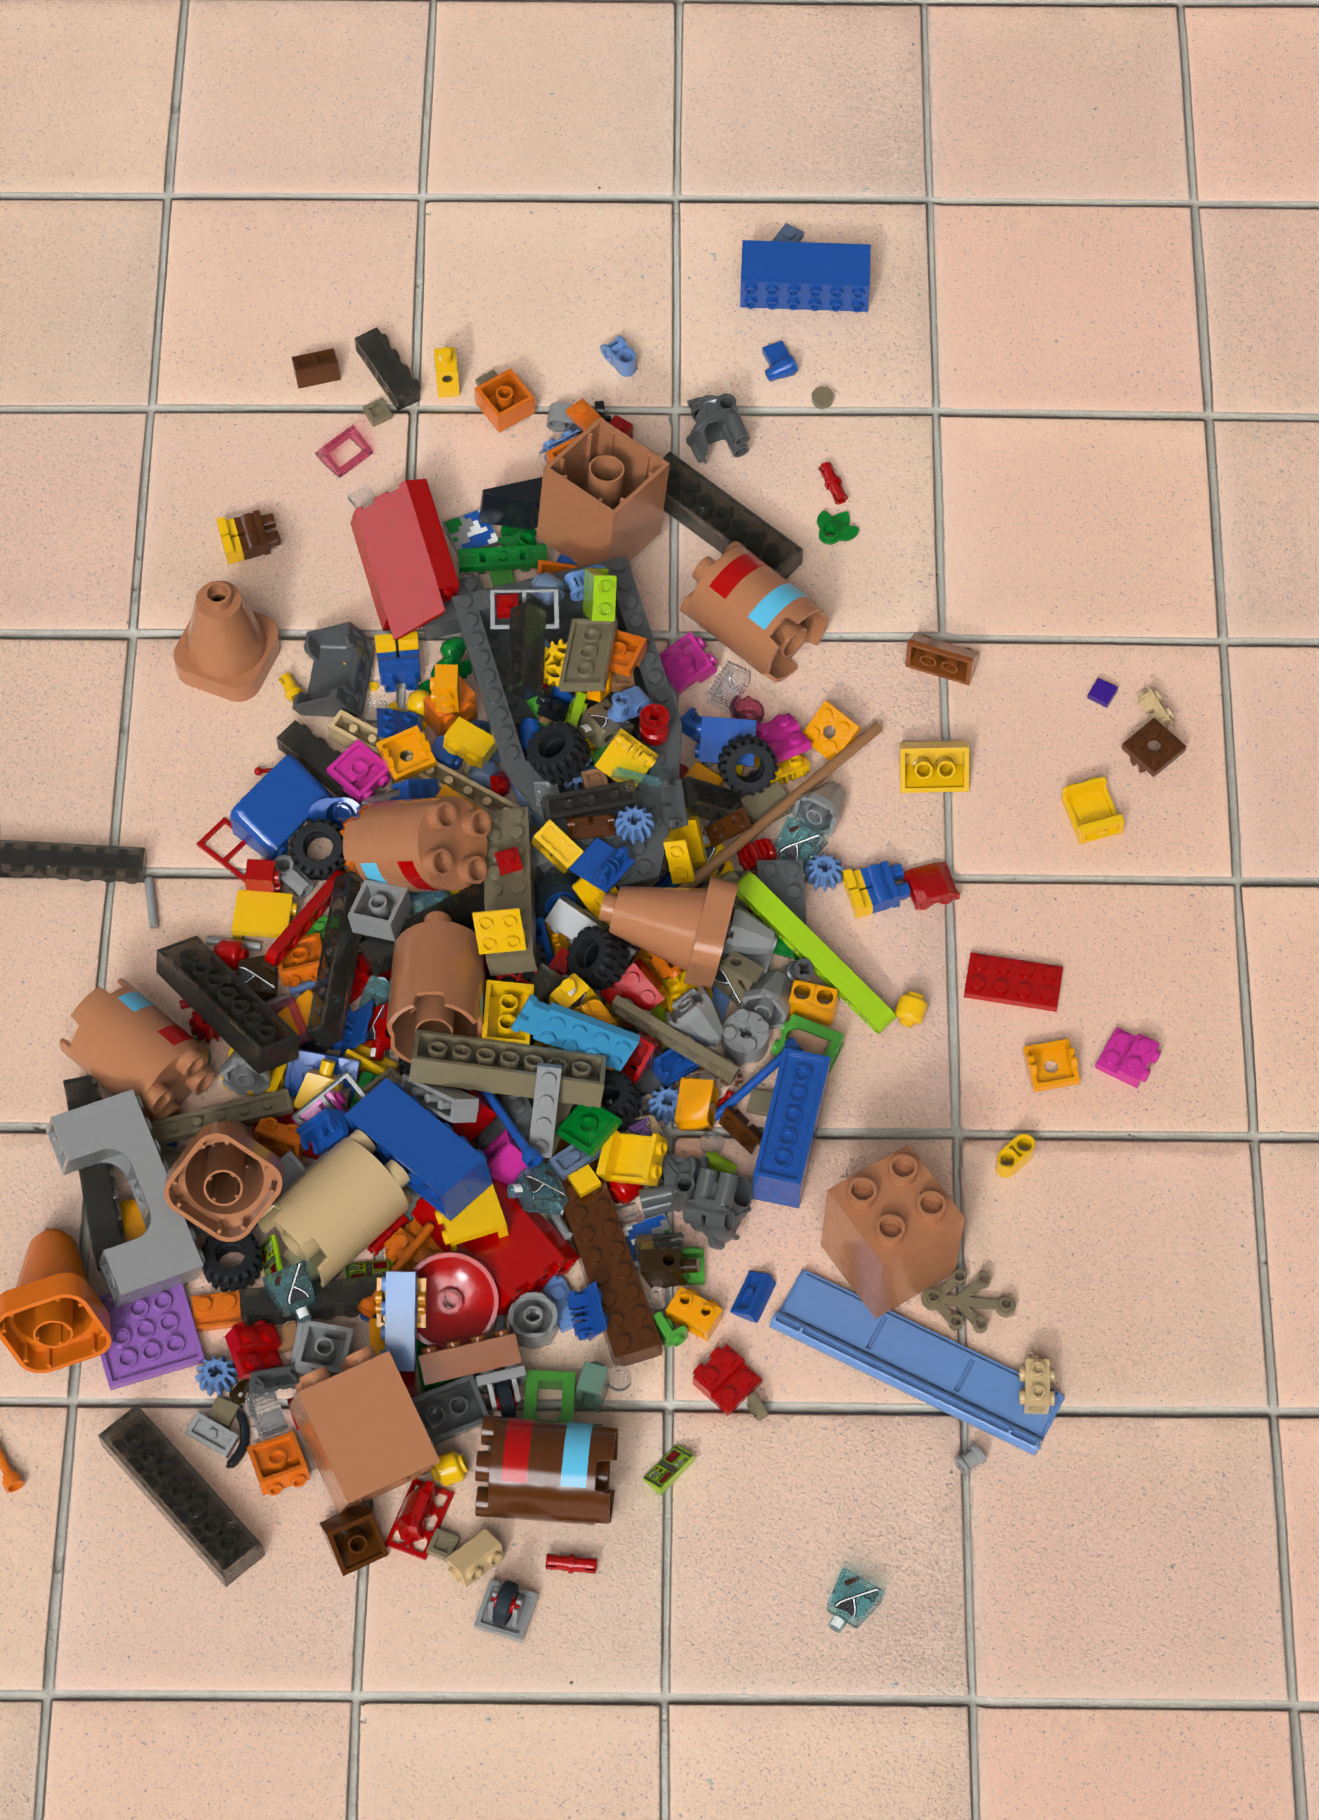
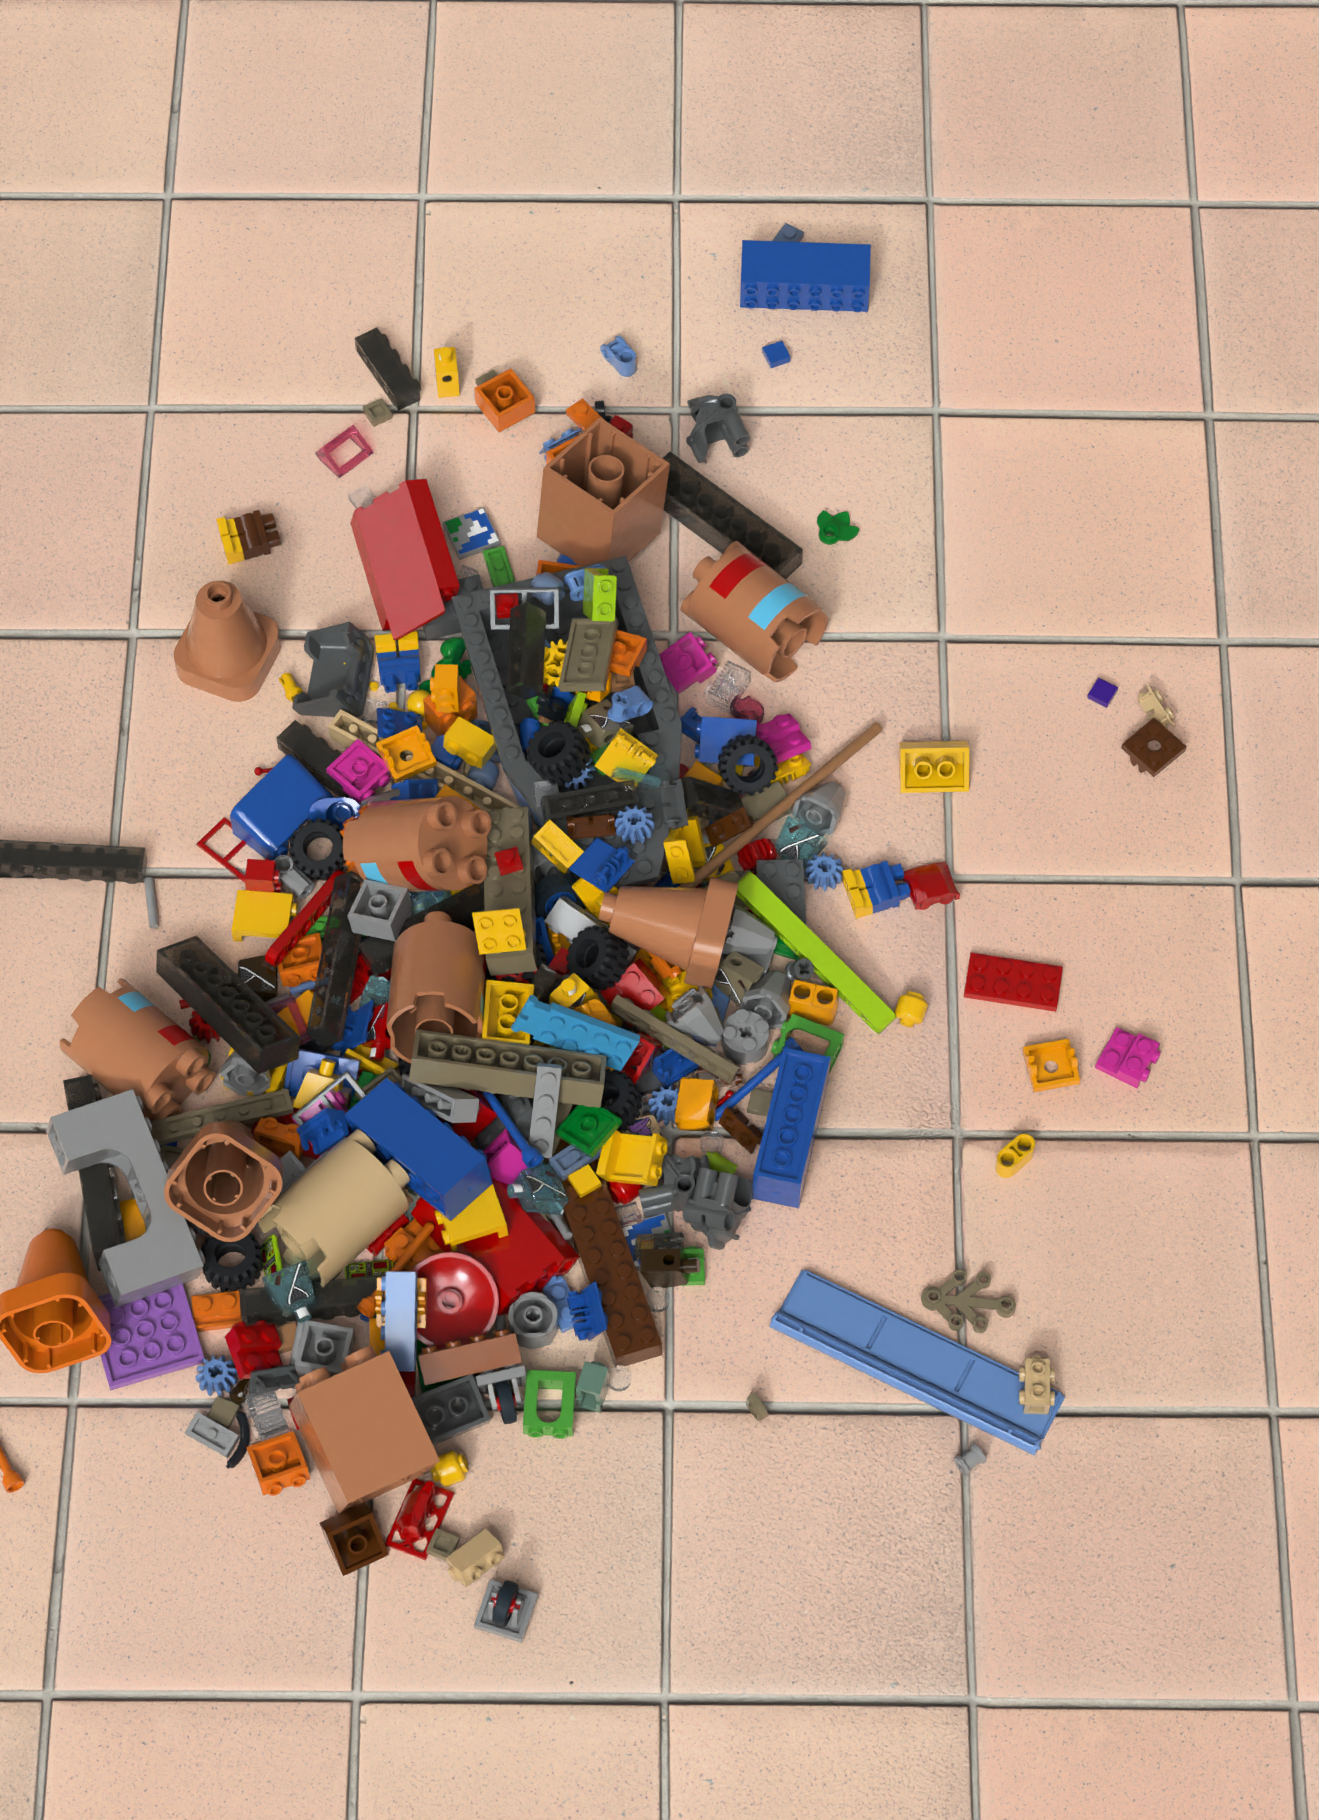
(181, 1495): clear smoke brick -> none
(231, 952): red head -> none
(250, 945): light grey piece -> none
(316, 368): reddish brown hinge -> none
(500, 783): red plate -> none
(501, 558): green hinge -> none
(512, 504): black slope -> none
(517, 537): green plate -> none
(545, 1470): reddish brown brick -> none
(558, 420): light grey beam -> none
(571, 1563): red pin -> none
(593, 778): medium nougat tile -> none
(654, 724): red wheel -> none
(666, 1331): bright green bracket -> none
(669, 1469): slope -> none
(695, 1312): light orange brick -> none
(726, 1379): red plate -> none
(753, 1296): blue slope -> none
(783, 368): blue cone -> none
(822, 397): dark tan tile -> none
(833, 483): red pin -> none
(845, 729): light orange piece -> none
(852, 1600): clear light blue torso -> none
(892, 1231): nougat brick -> none
(941, 658): dark orange slope -> none
(1091, 810): yellow panel -> none

